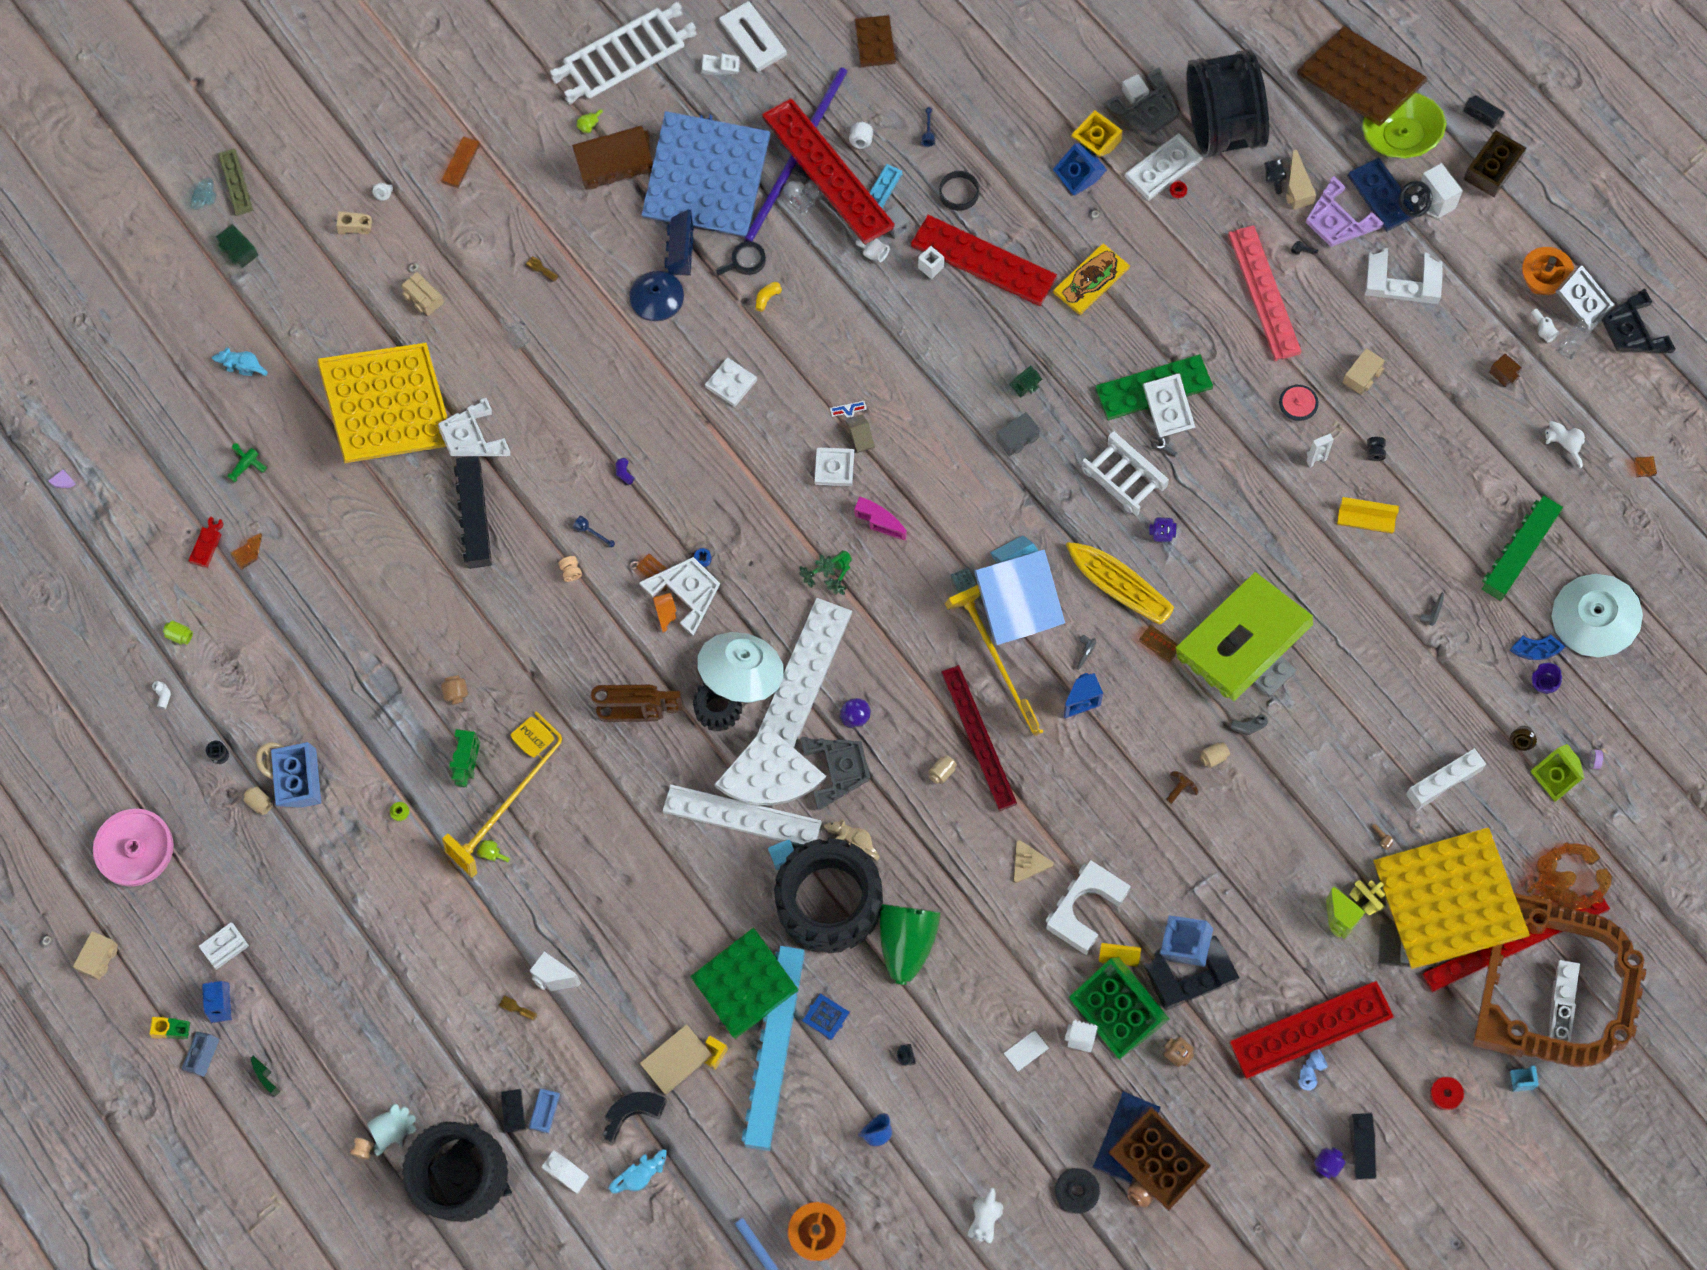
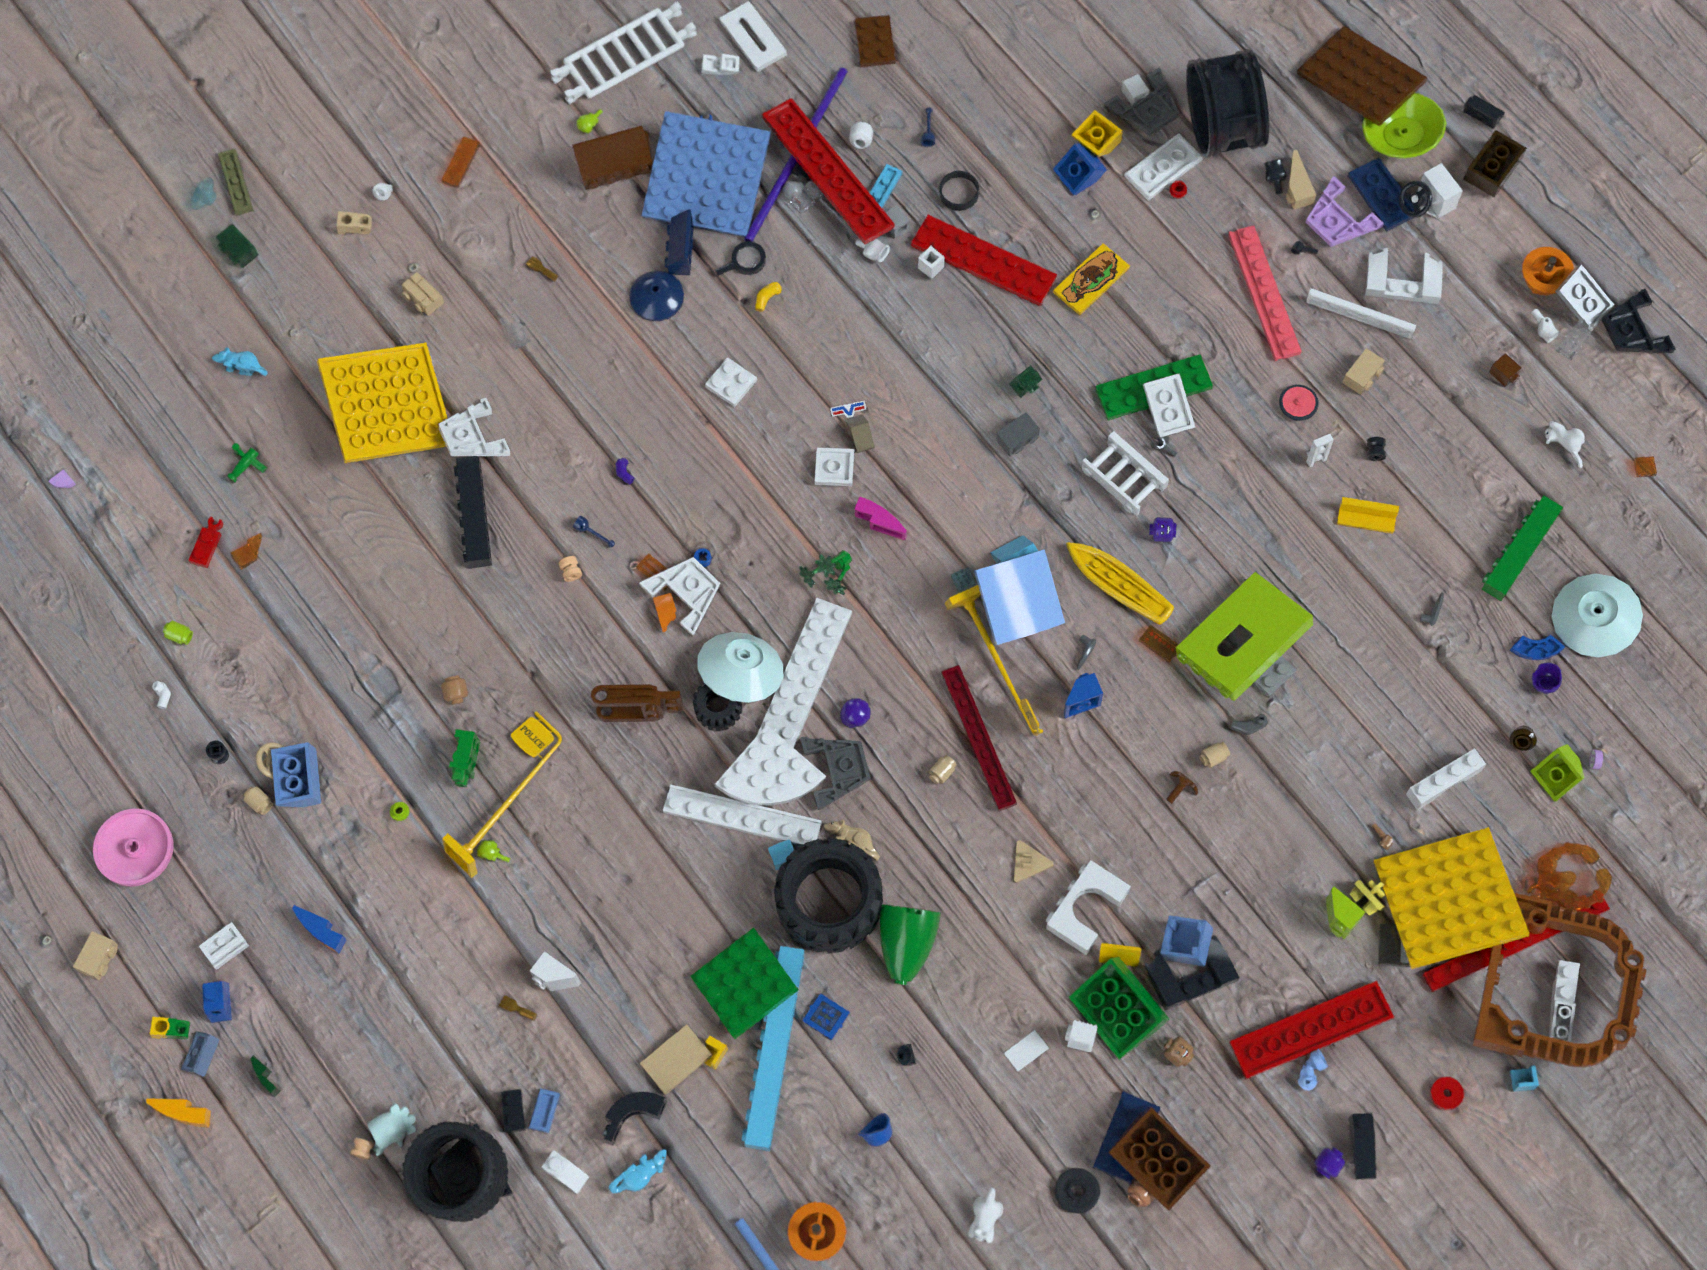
(181, 1111): none -> light orange slope
(320, 929): none -> blue slope
(1361, 313): none -> white tile

